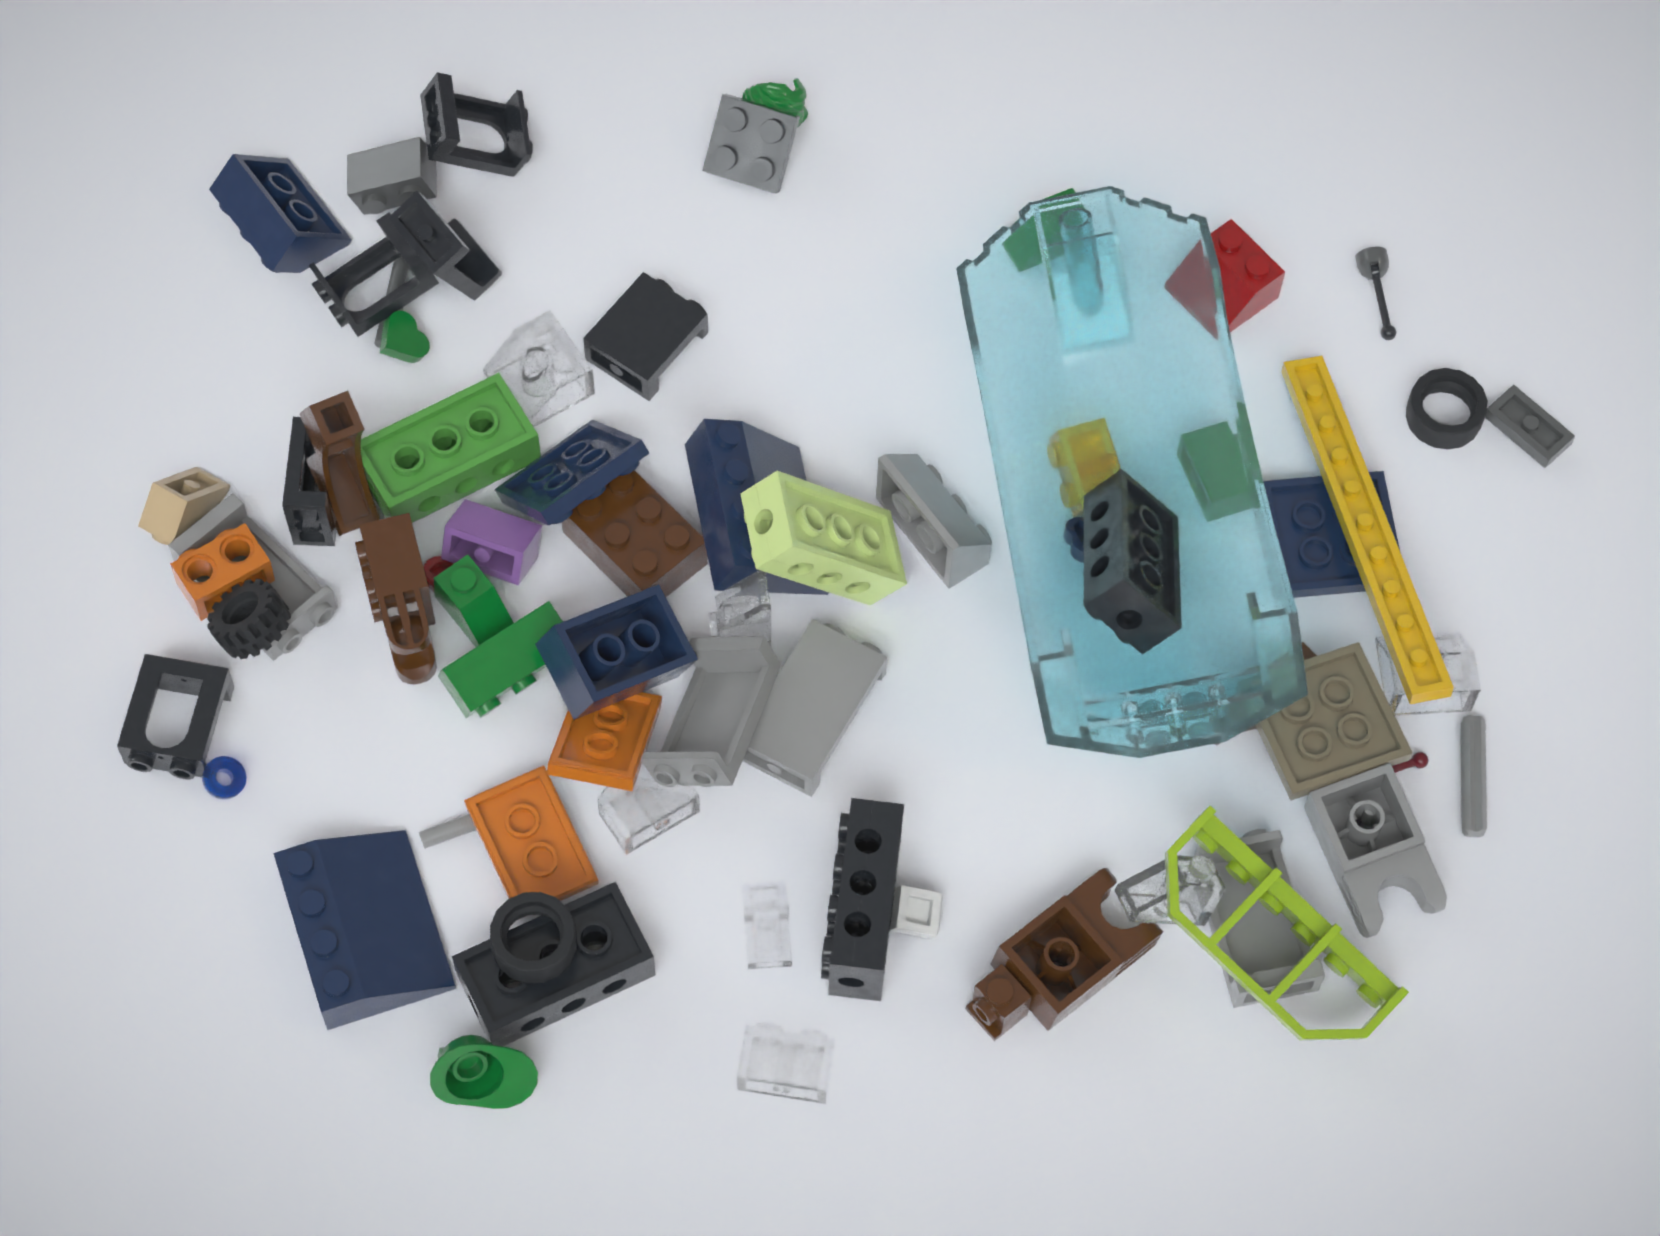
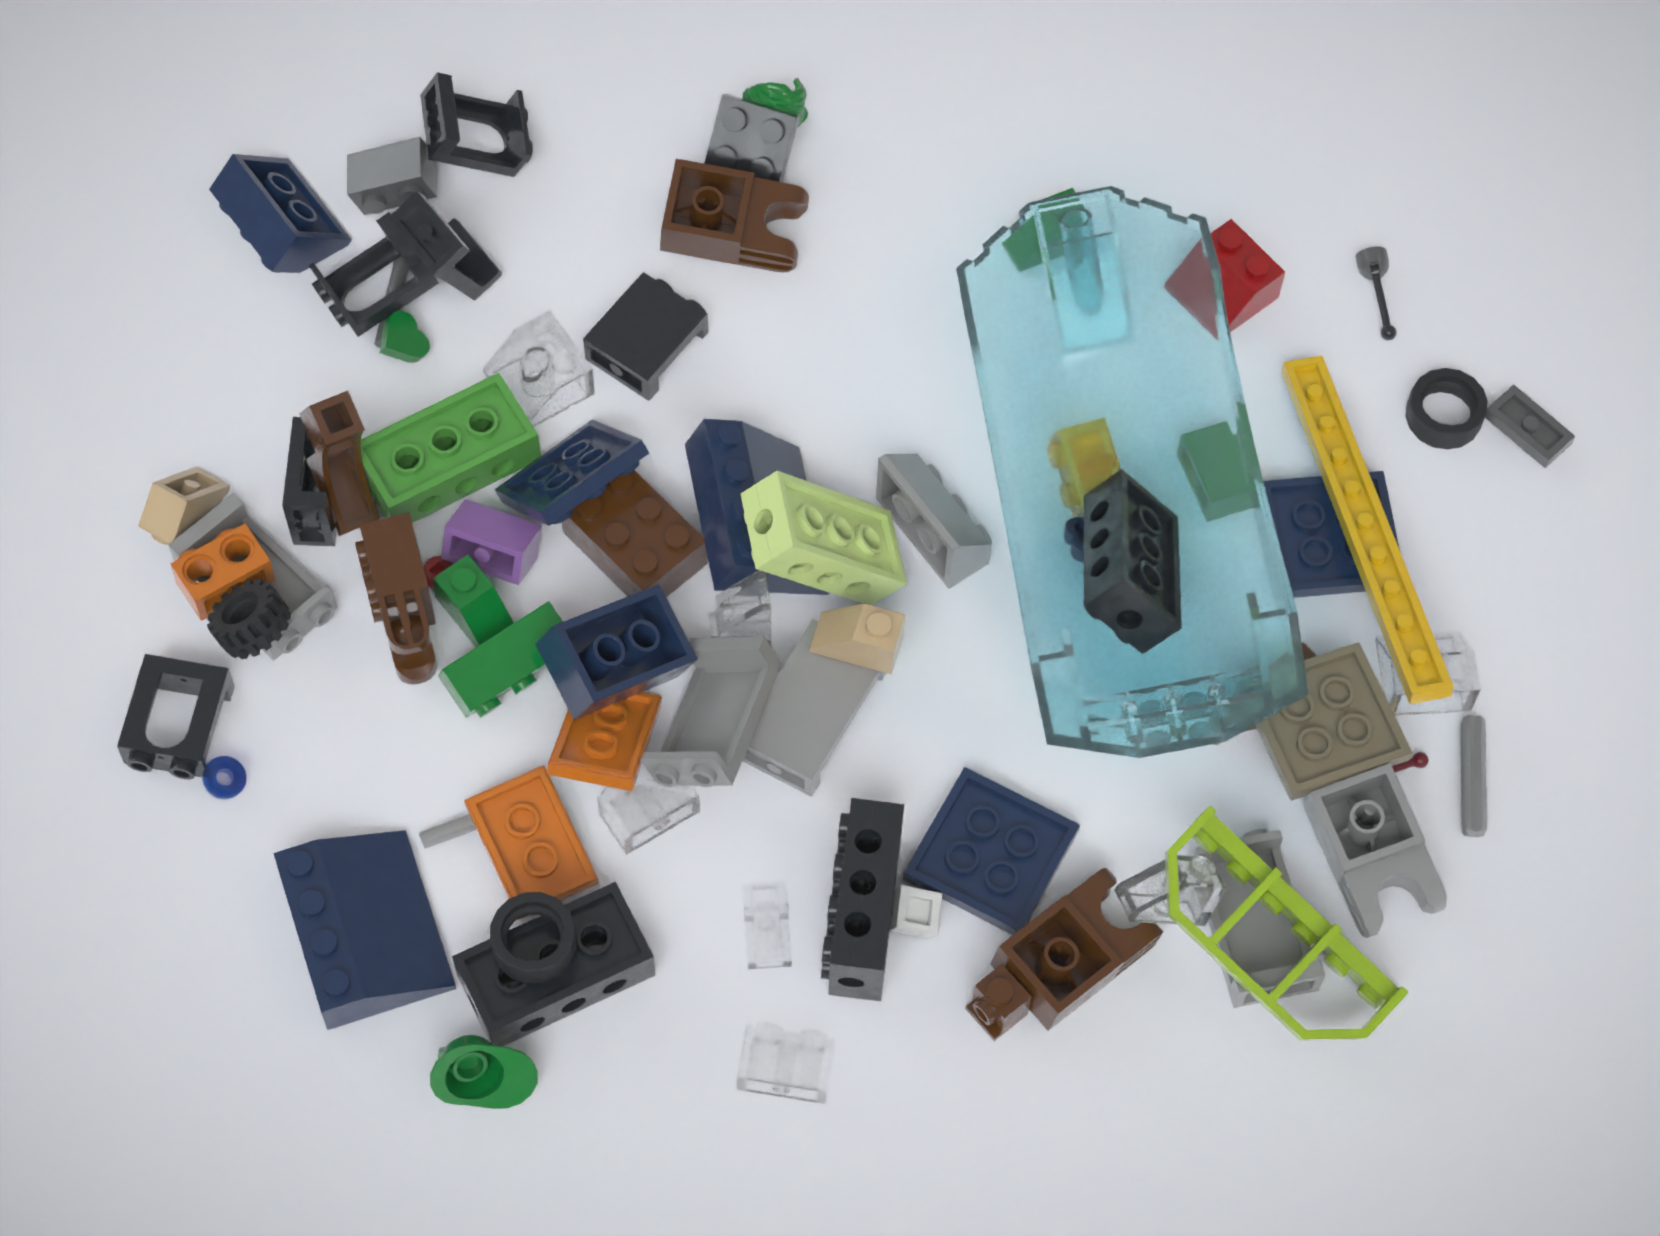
(725, 214): none -> reddish brown brick
(860, 636): none -> tan slope
(991, 851): none -> dark blue plate

